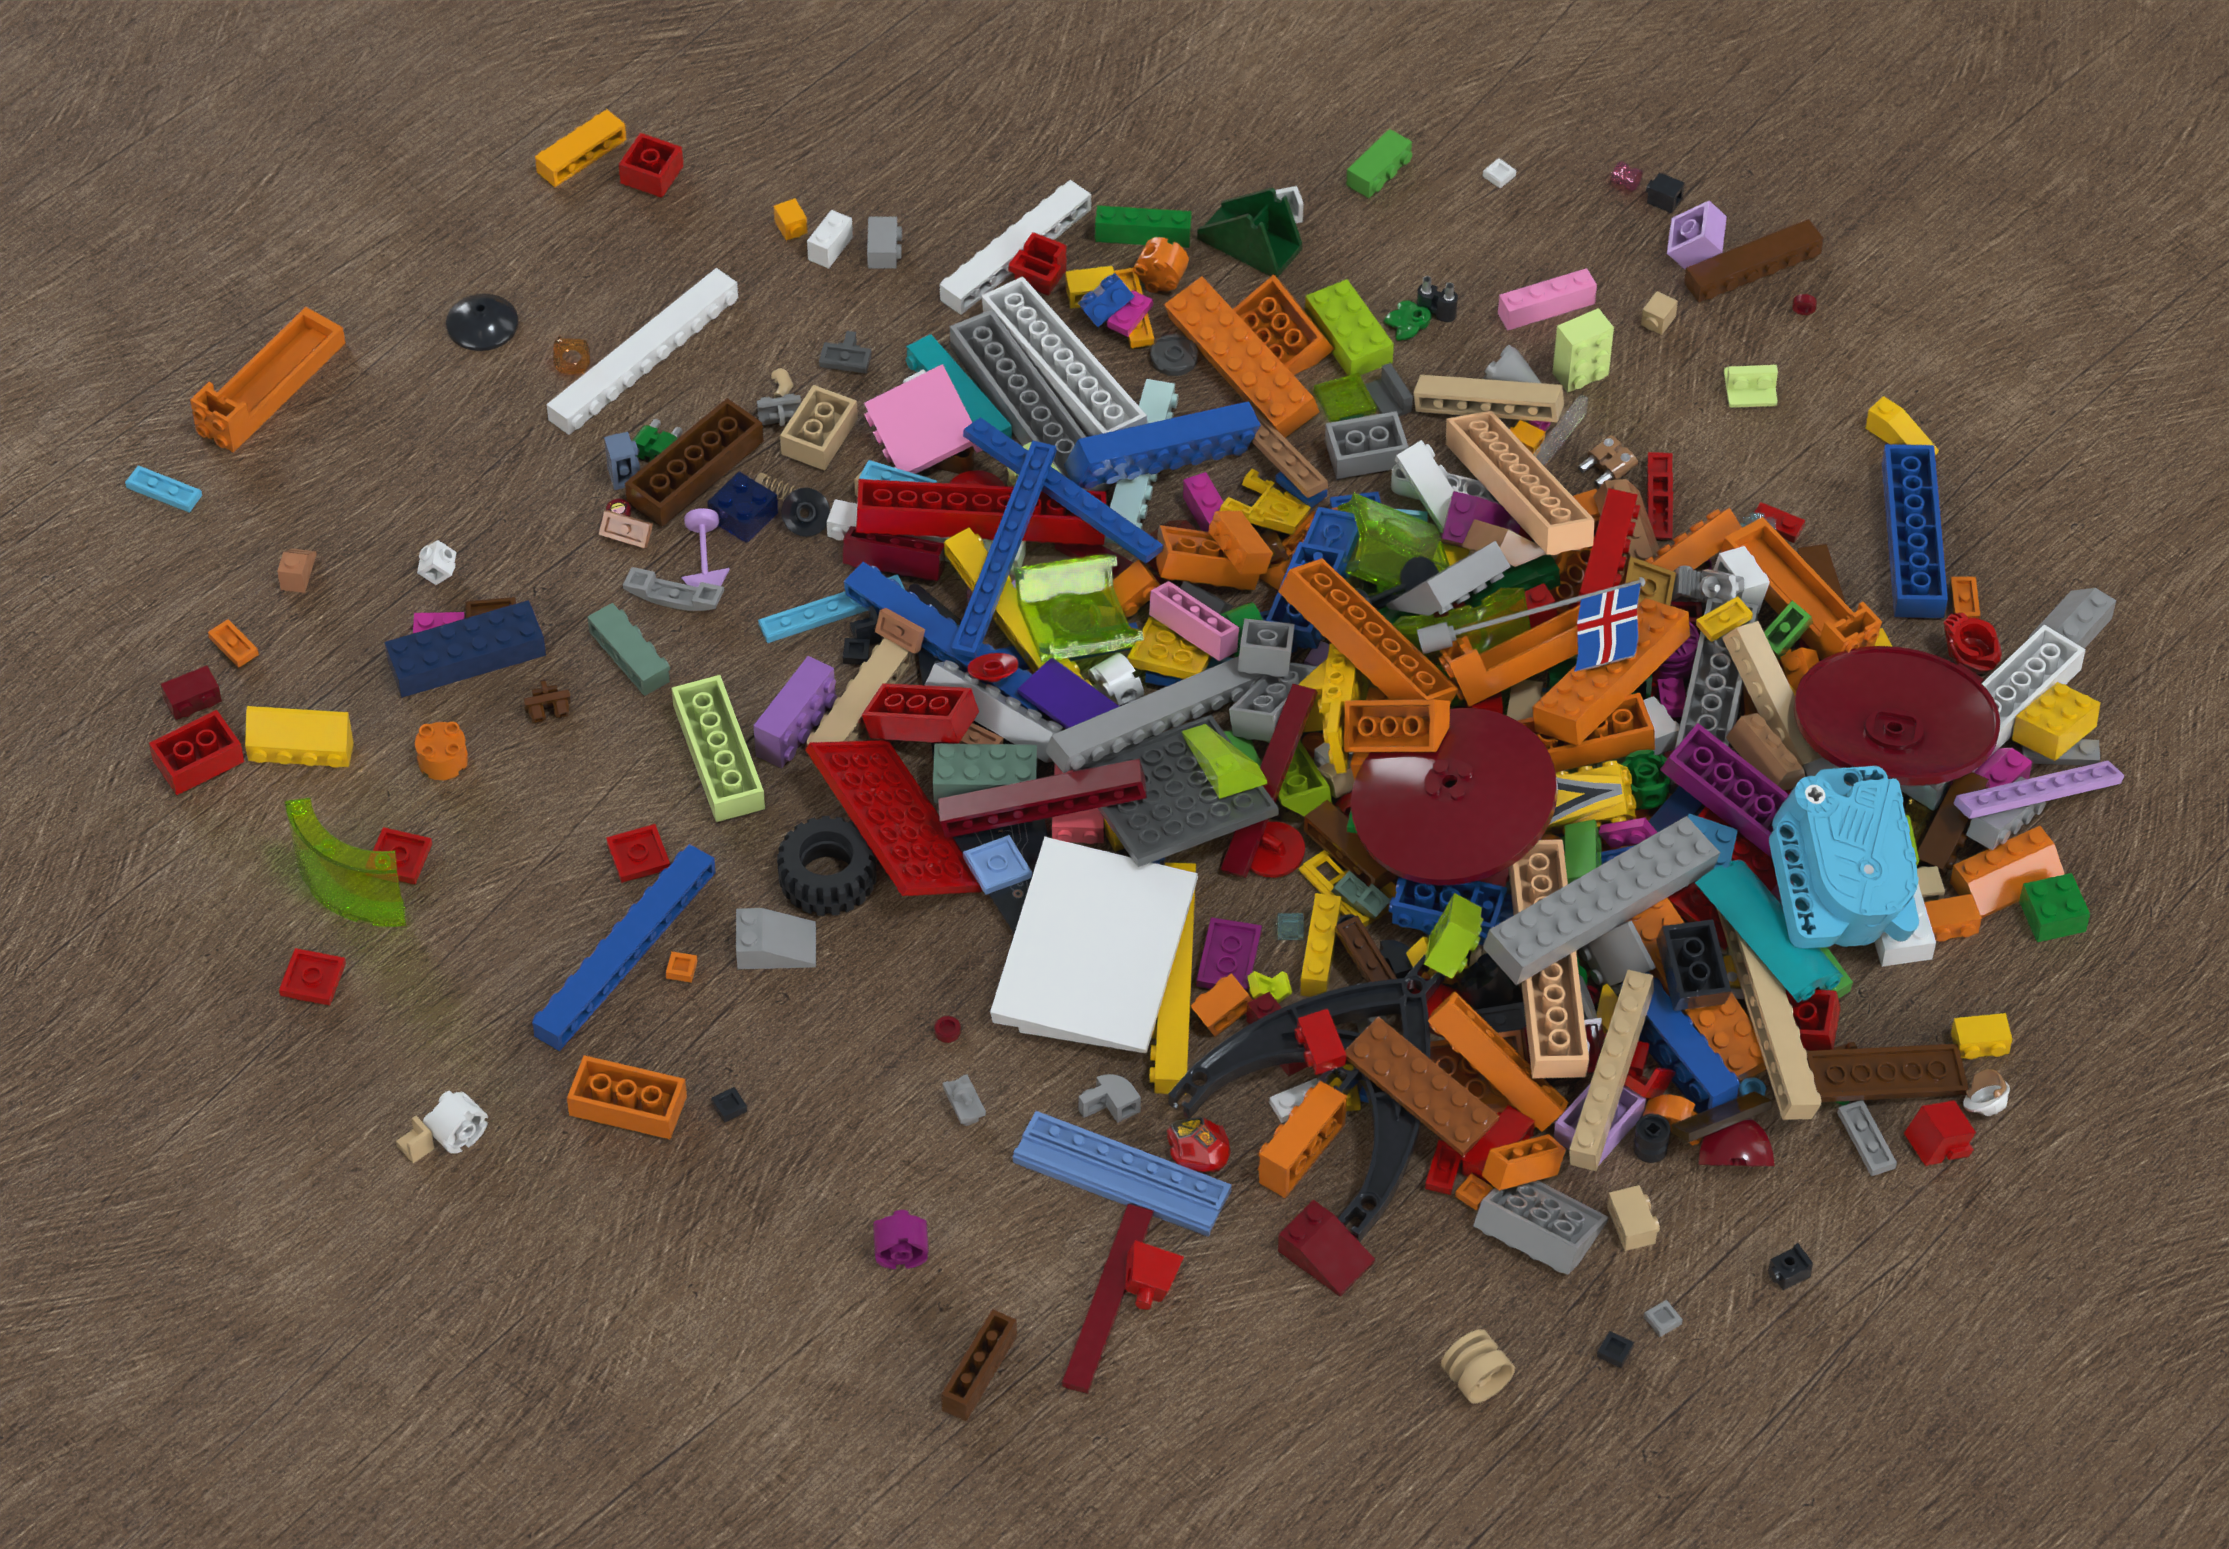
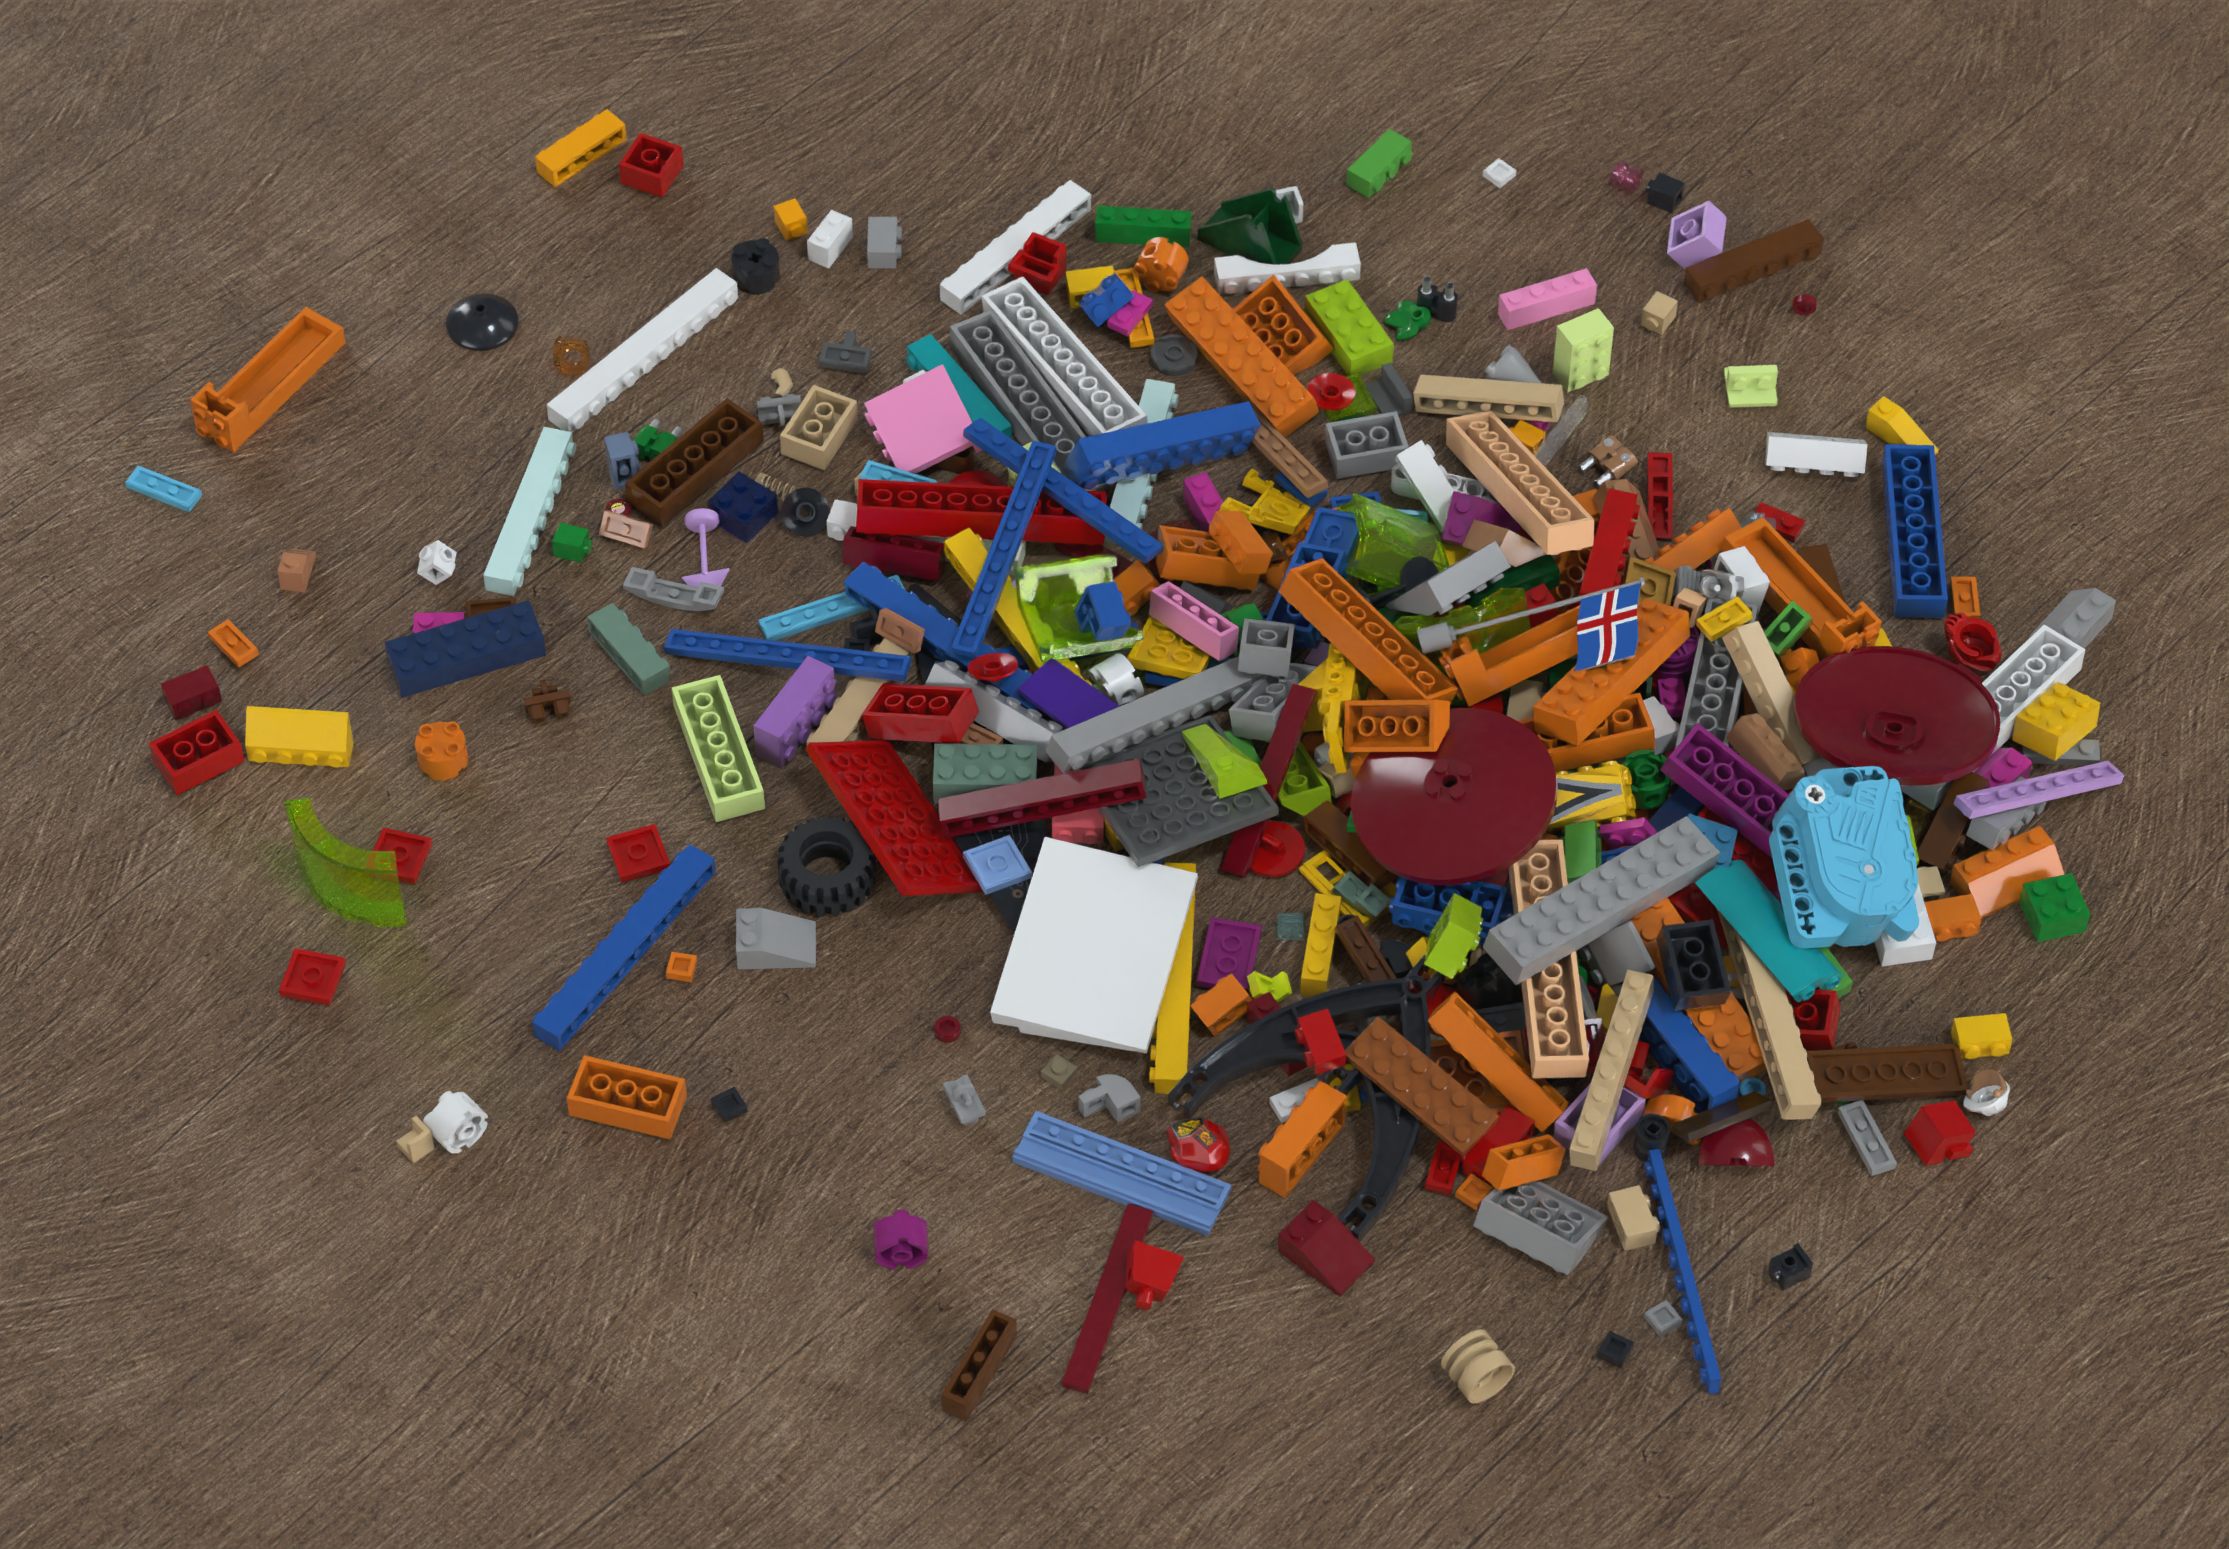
(529, 511): none -> light aqua brick
(571, 542): none -> green brick
(755, 266): none -> black brick
(786, 654): none -> blue plate
(1059, 1071): none -> dark tan plate
(1102, 612): none -> blue brick
(1240, 275): none -> white arch
(1332, 391): none -> red dish
(1684, 1277): none -> blue plate
(1691, 602): none -> light nougat brick
(1815, 452): none -> white slope

